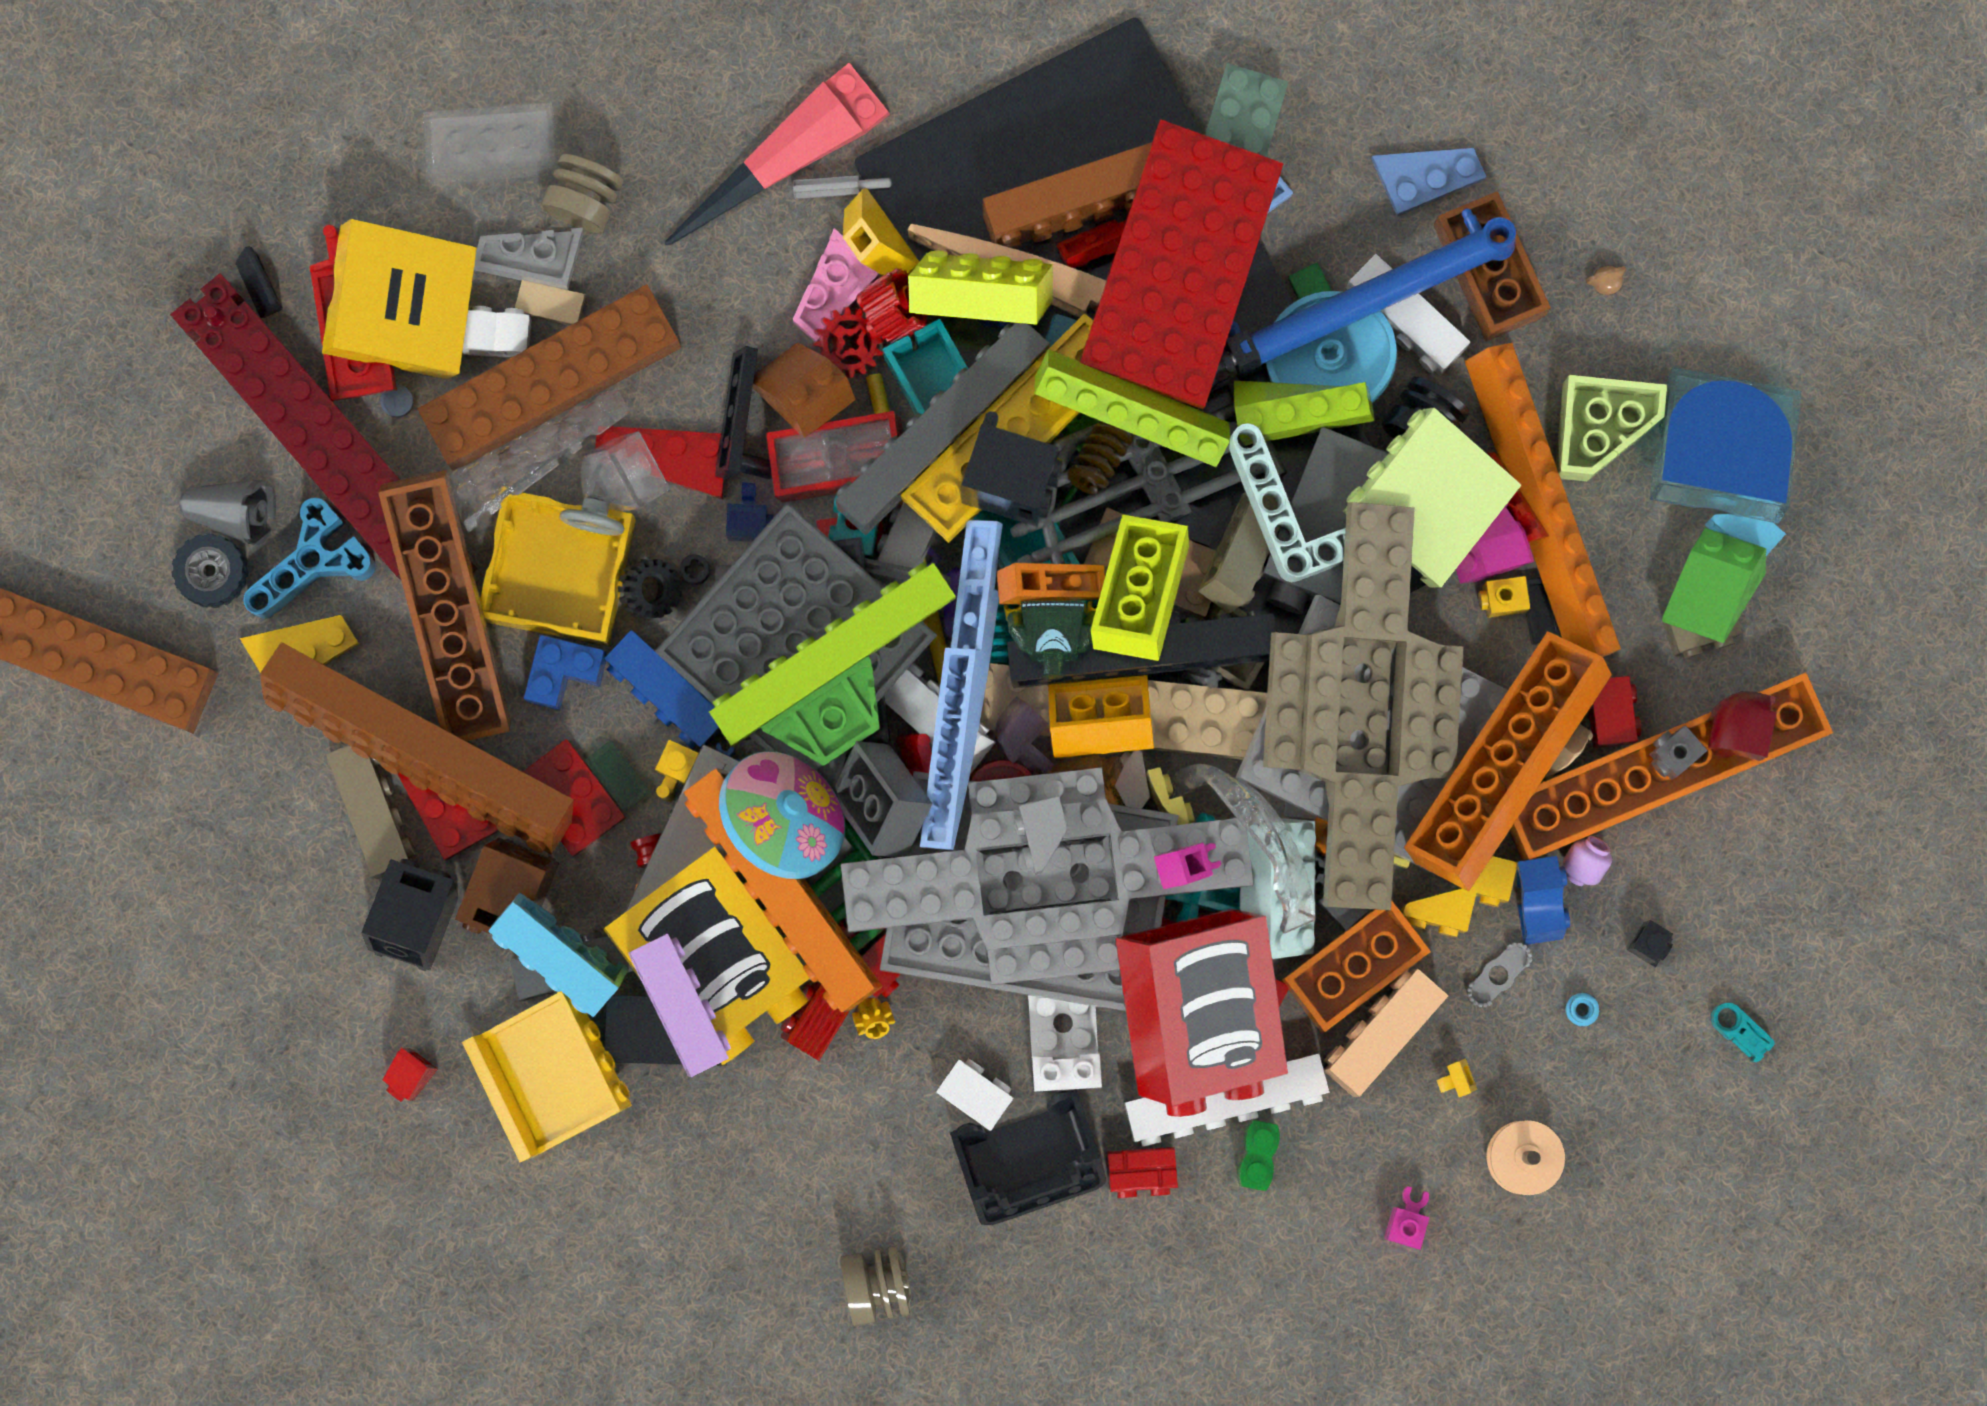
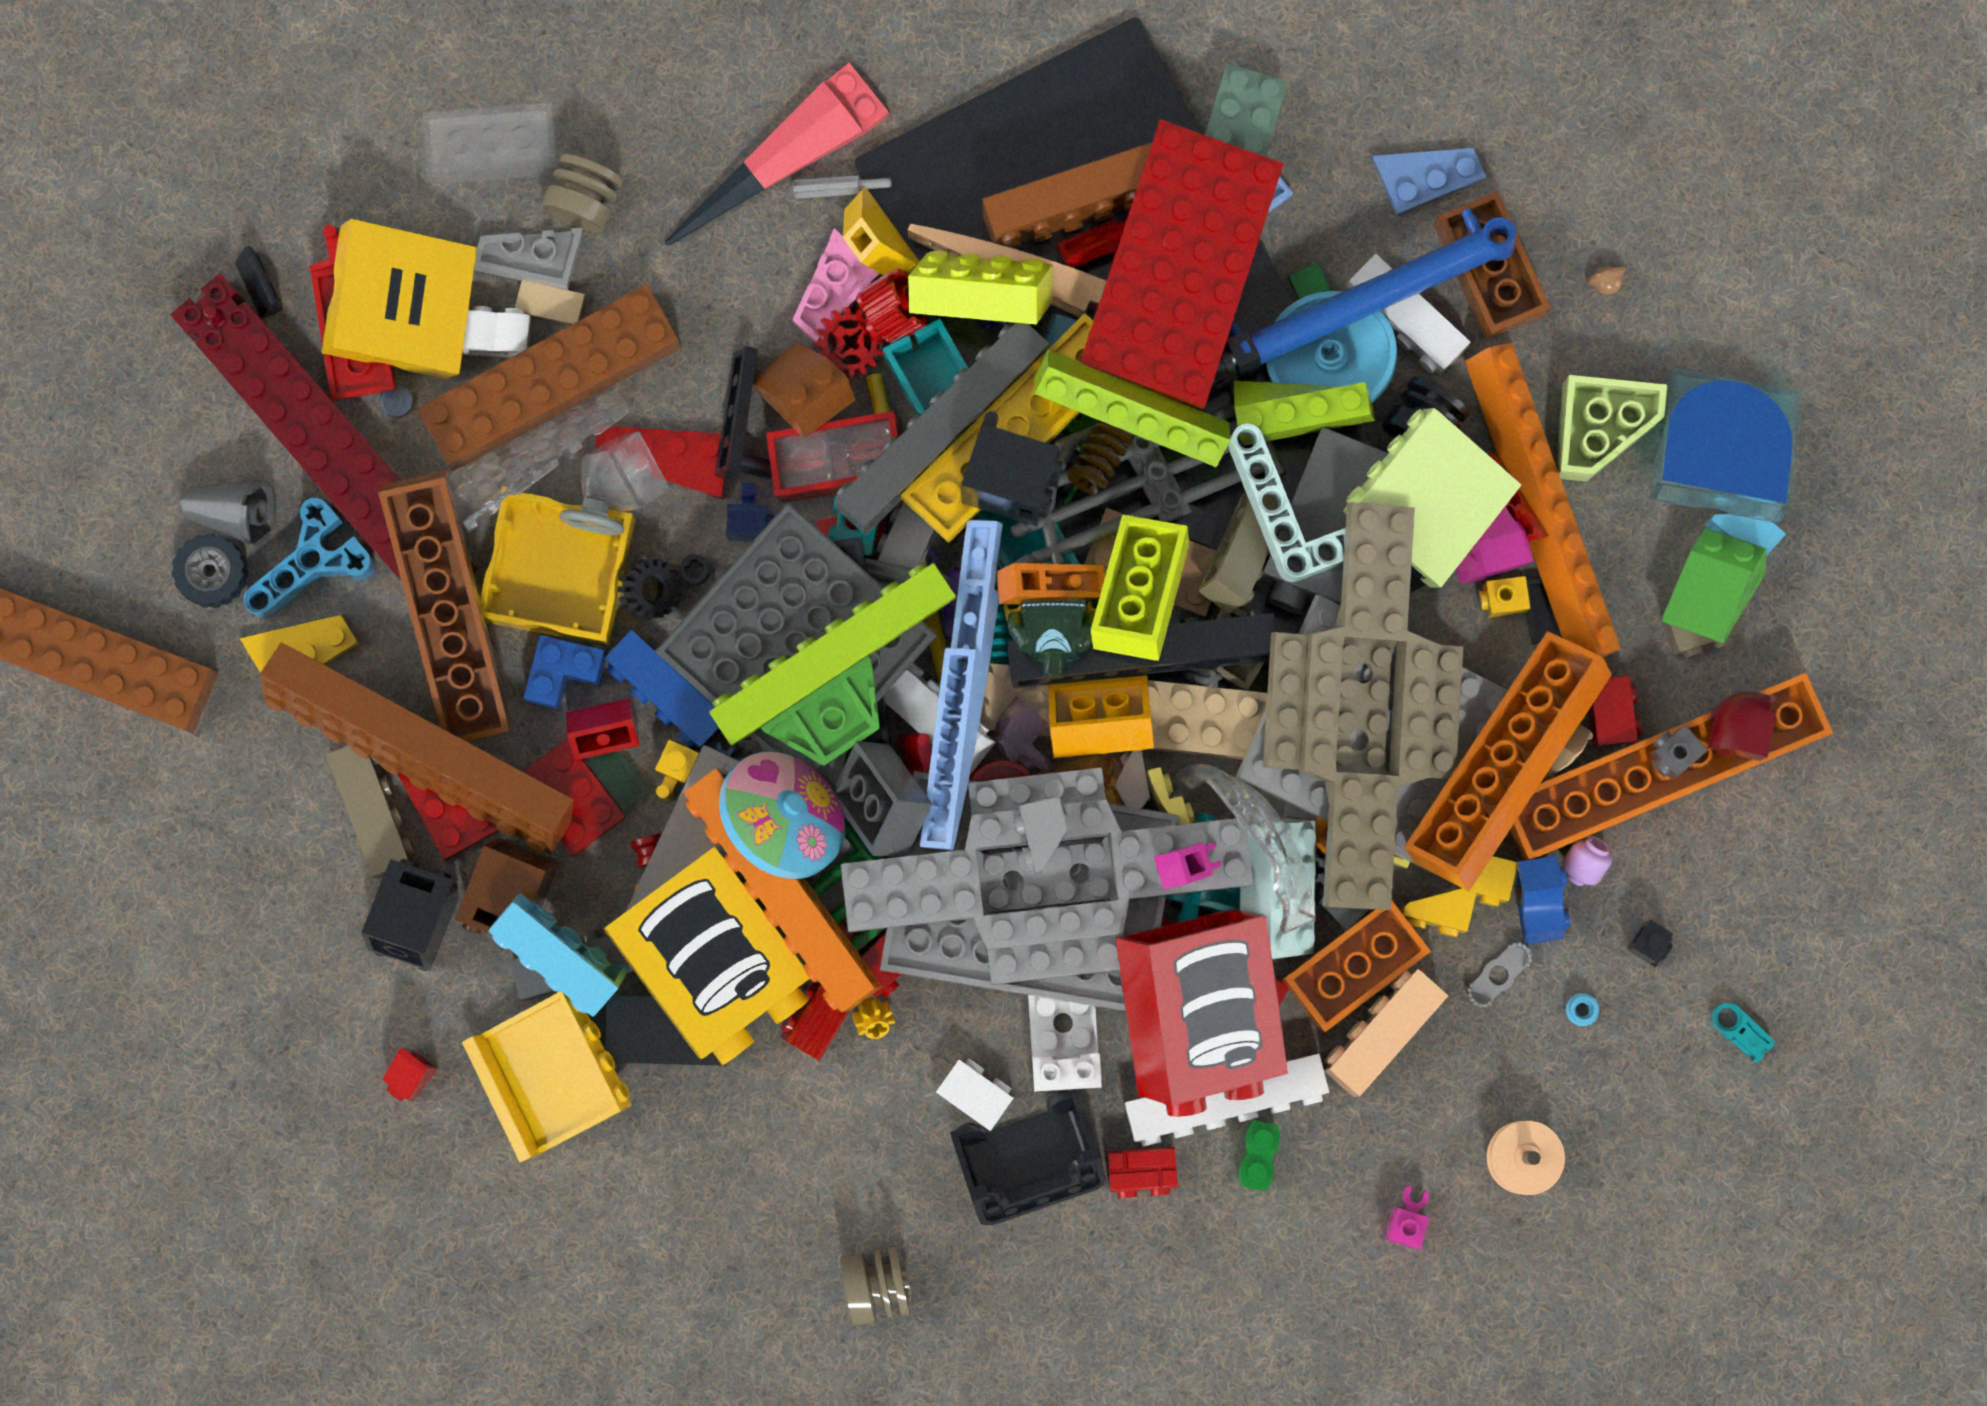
(602, 729): none -> red brick
(679, 1006): lavender brick -> none
(1459, 1078): yellow tile -> none

